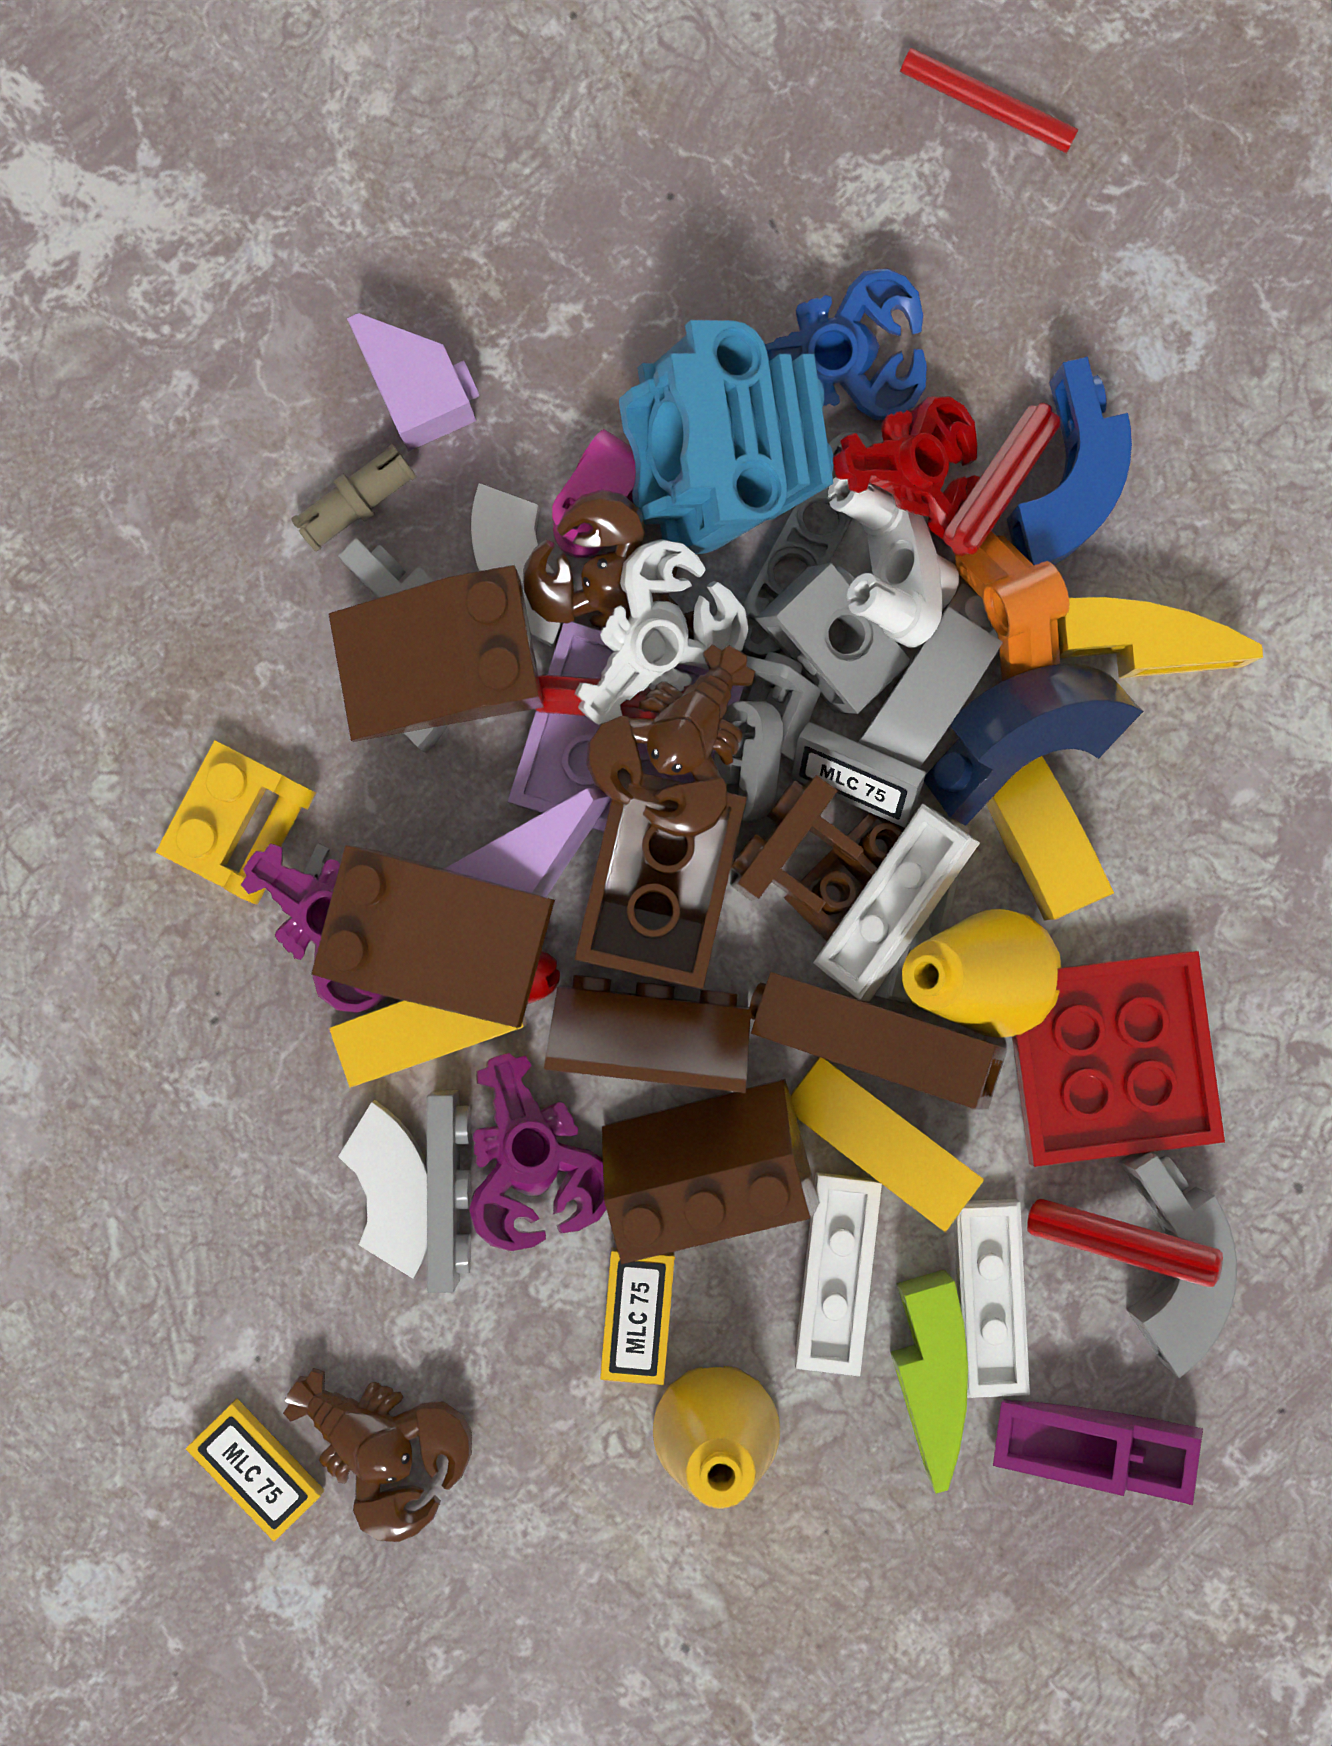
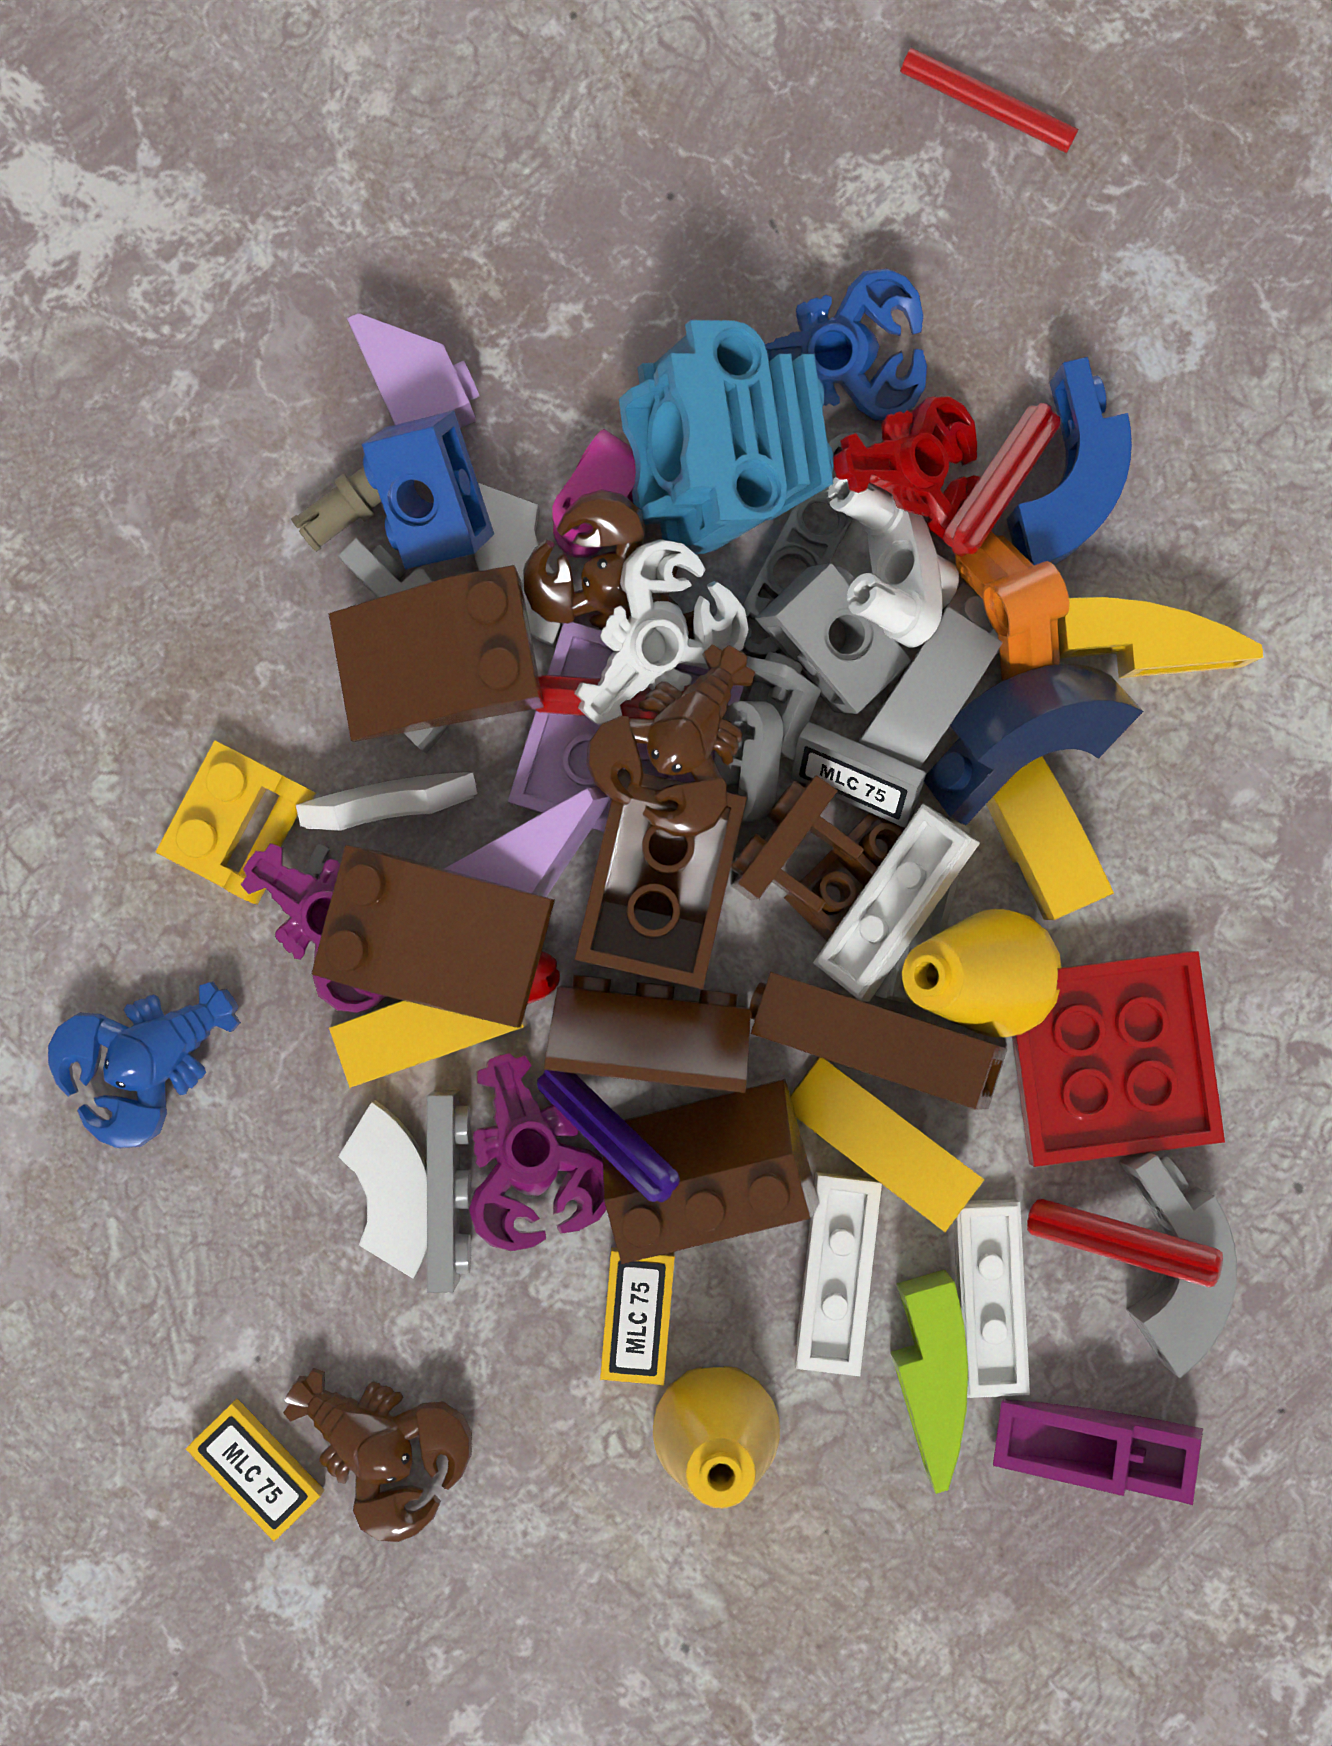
(138, 1060): none -> blue animal
(387, 800): none -> white tile
(437, 456): none -> blue brick
(610, 1134): none -> dark purple axle

